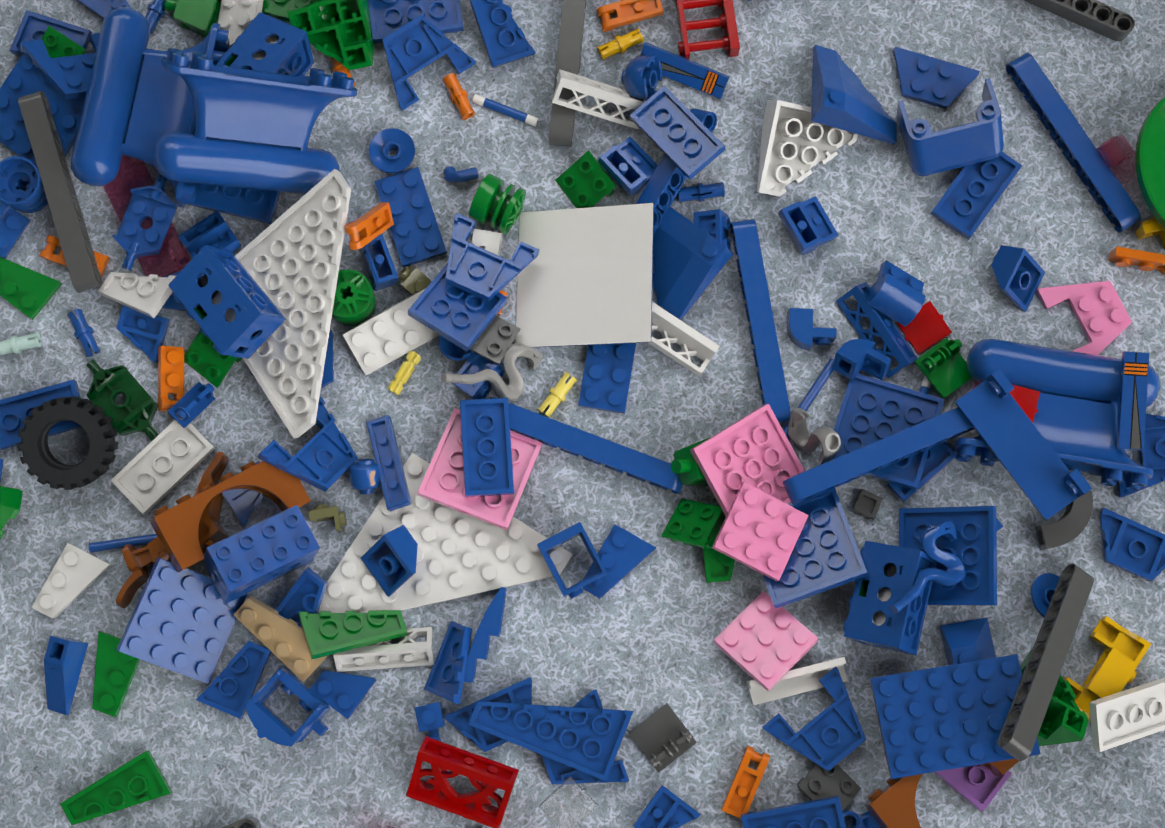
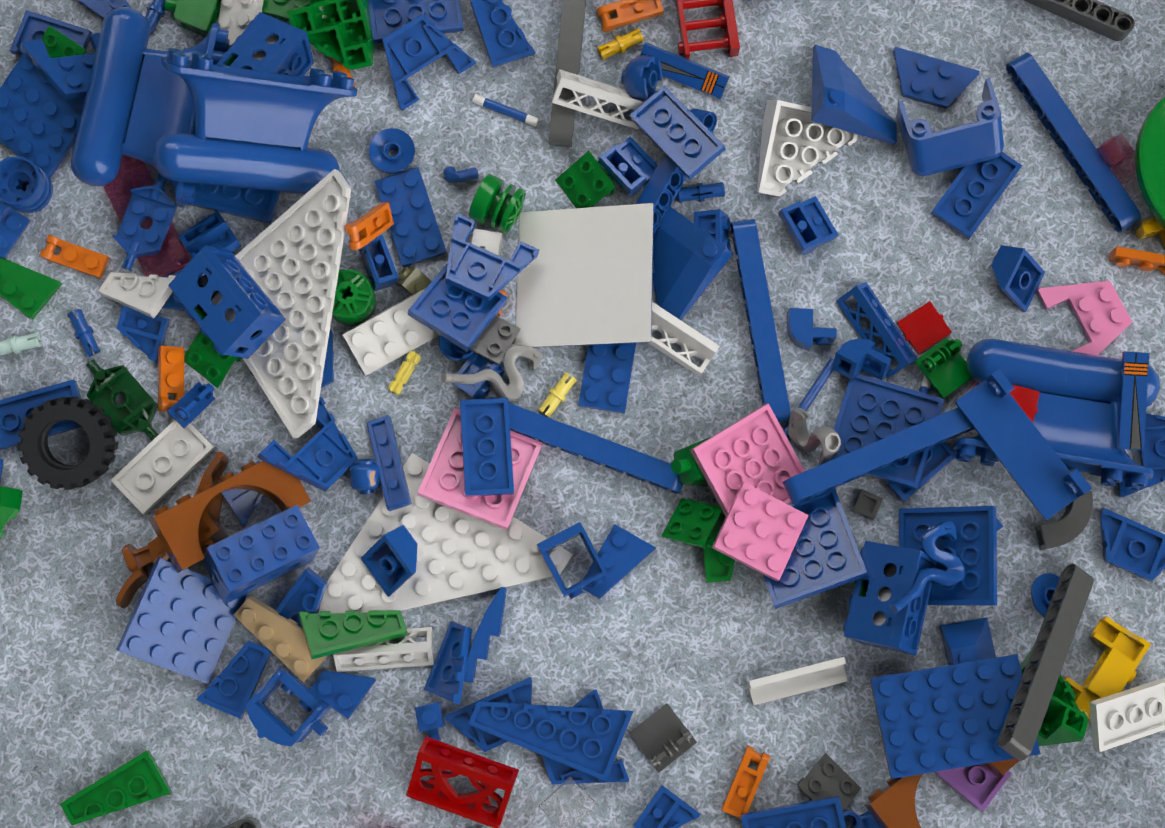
(60, 191): dark grey beam -> none
(62, 671): blue slope -> none
(68, 579): white wing -> none
(112, 675): green wing -> none
(120, 543): blue bar -> none
(324, 513): olive bracket -> none
(458, 96): orange pin -> none
(765, 641): bright pink plate -> none
(830, 734): blue wing -> none
(896, 294): blue brick -> none

